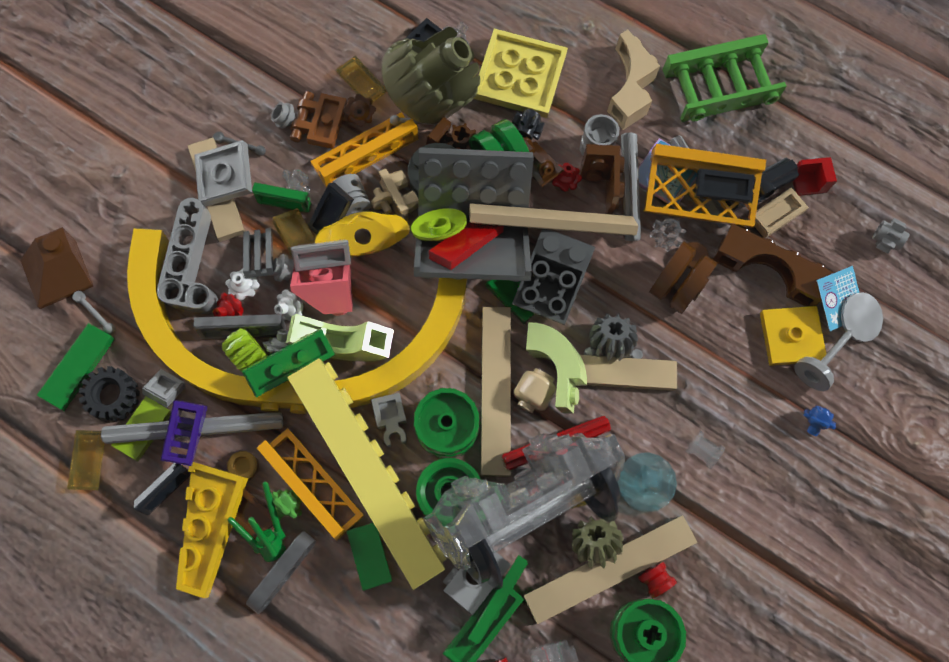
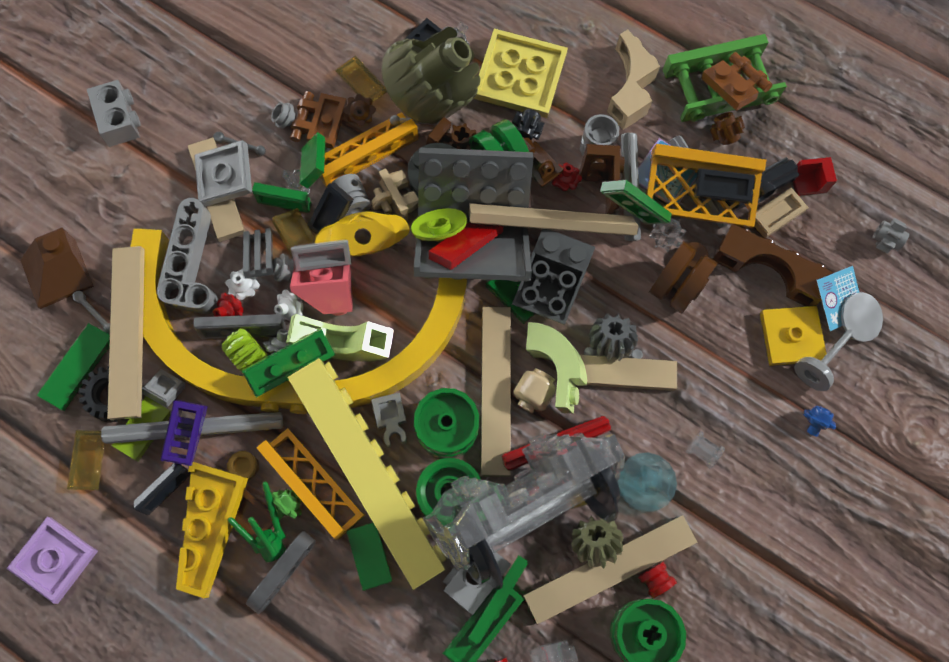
(52, 560): none -> lavender tile
(110, 114): none -> light grey brick
(126, 333): none -> tan tile
(312, 160): none -> green tile
(635, 202): none -> green tile
(727, 128): none -> reddish brown gear
(731, 86): none -> dark orange plate

